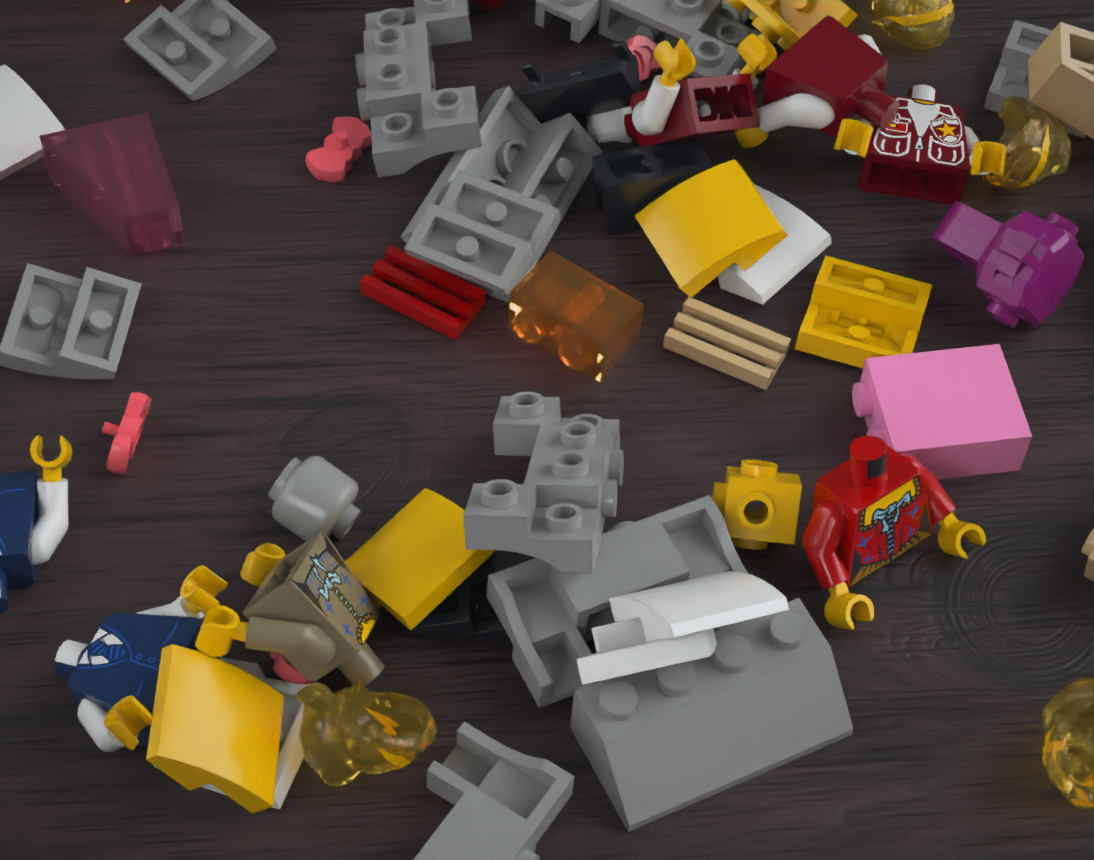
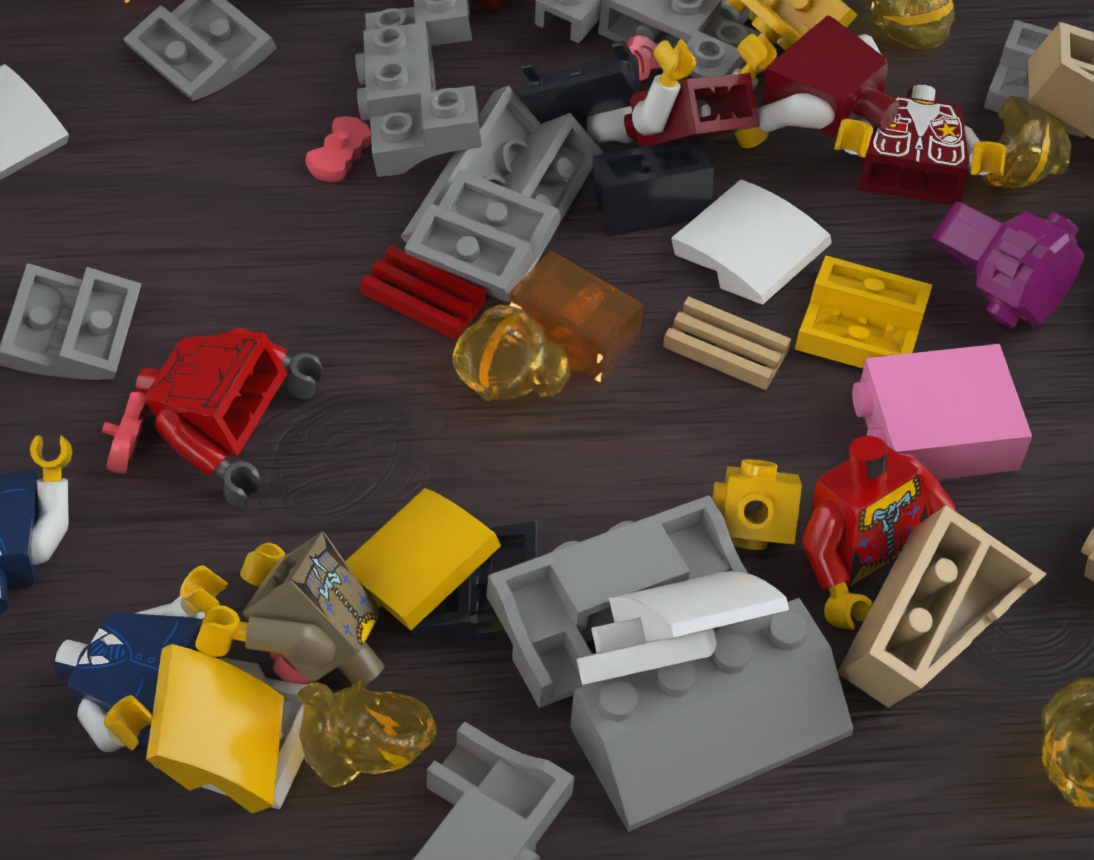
(117, 181): clear pink slope -> none
(215, 396): none -> red torso
(314, 499): light grey head -> none
(510, 356): none -> clear yellow hair
(565, 490): light grey bracket -> none
(710, 225): yellow slope -> none
(933, 605): none -> tan wedge

